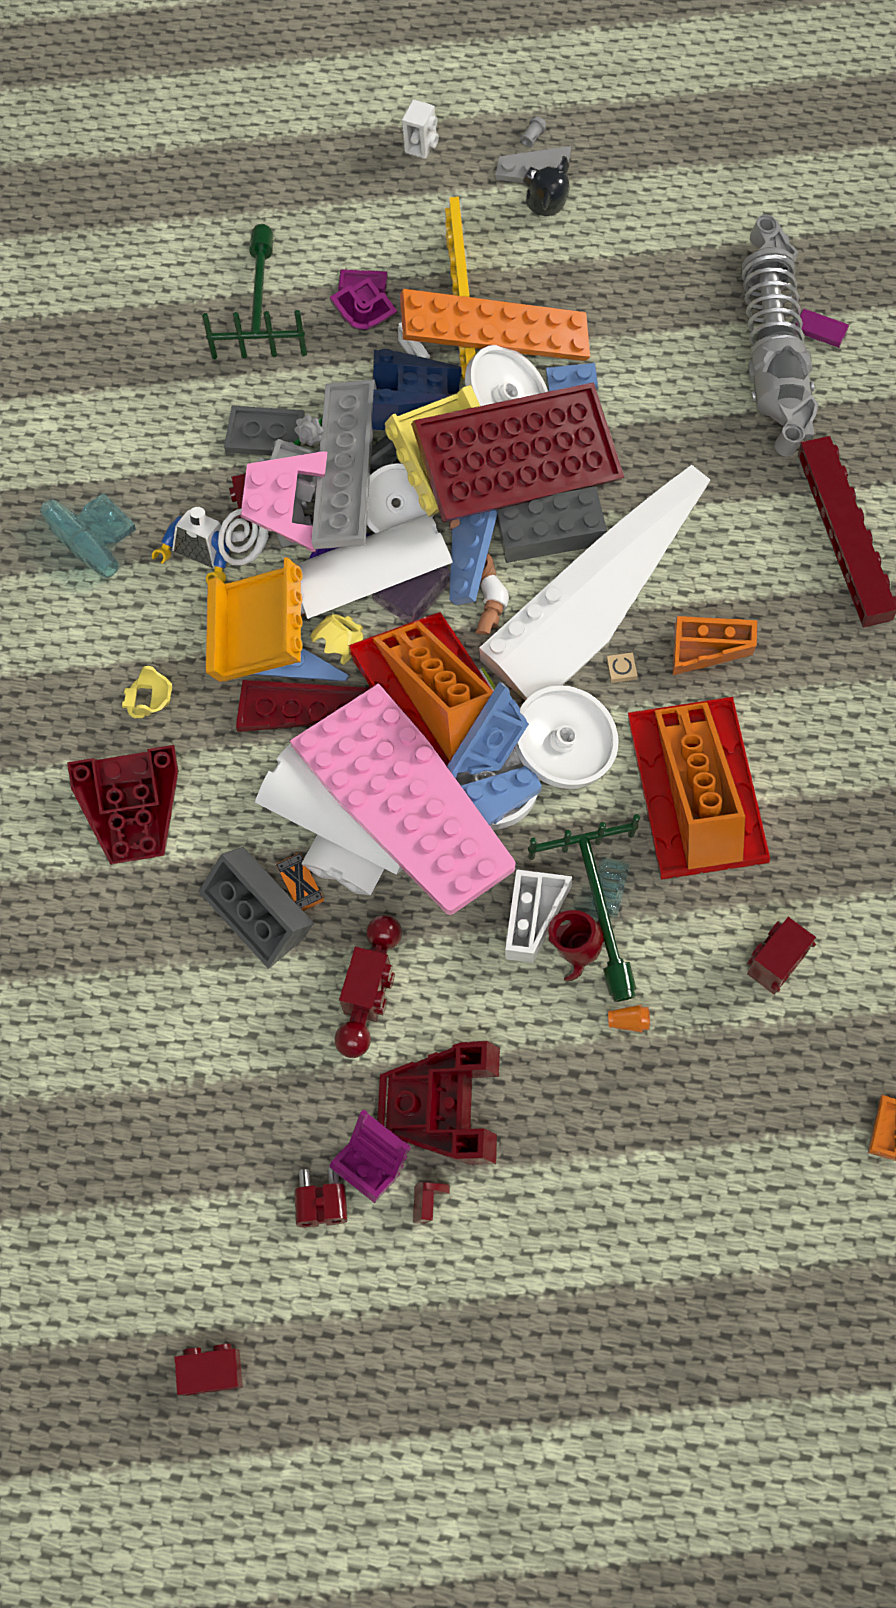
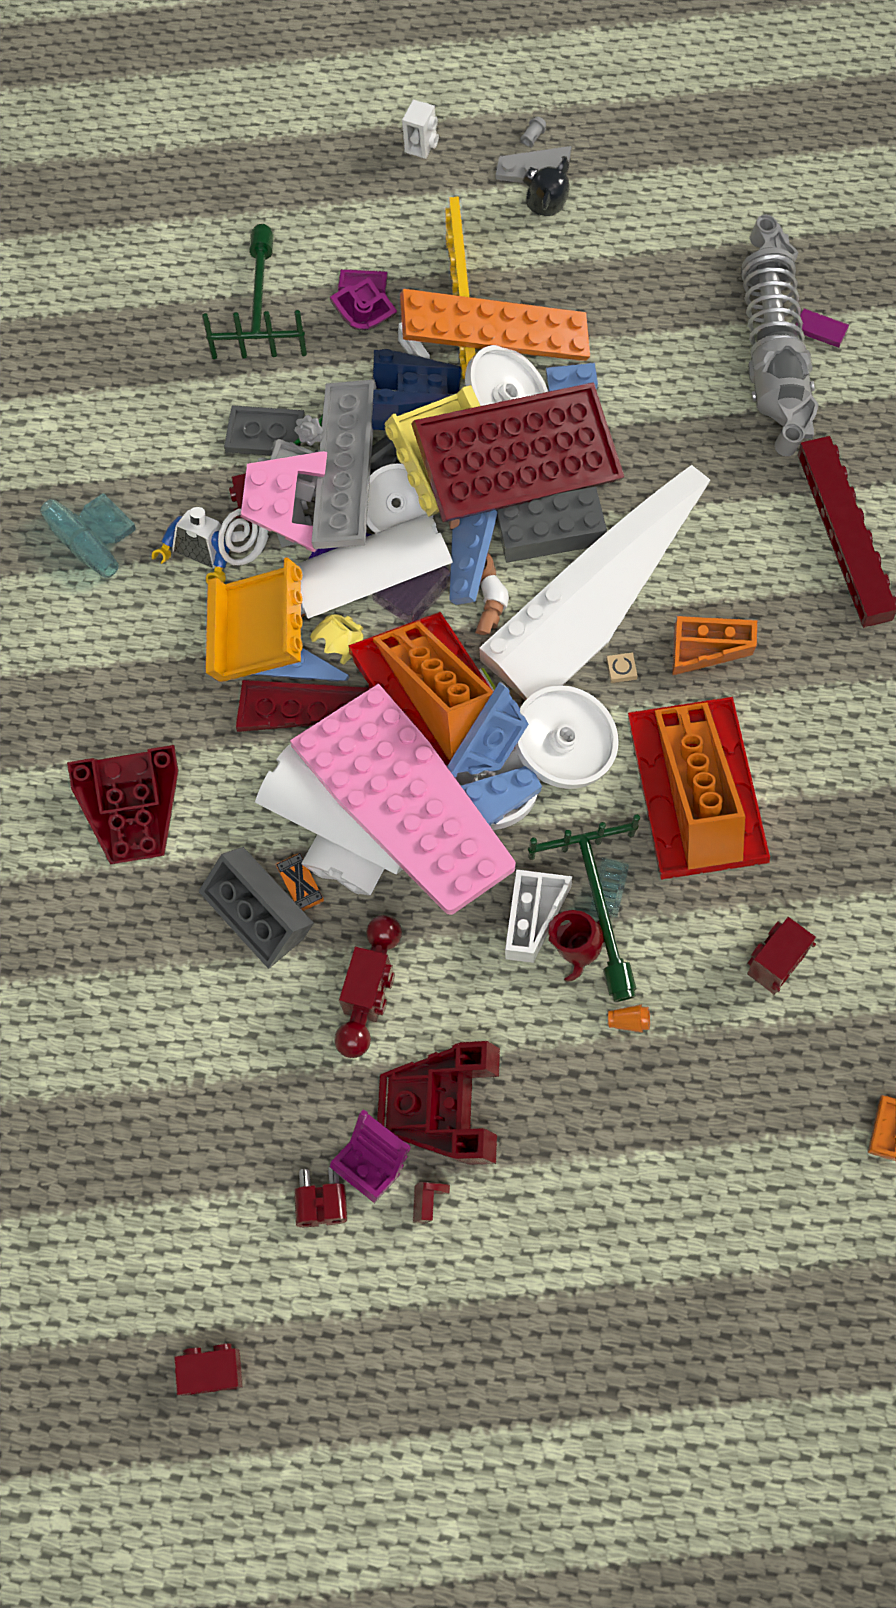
(161, 693): light yellow helmet -> none

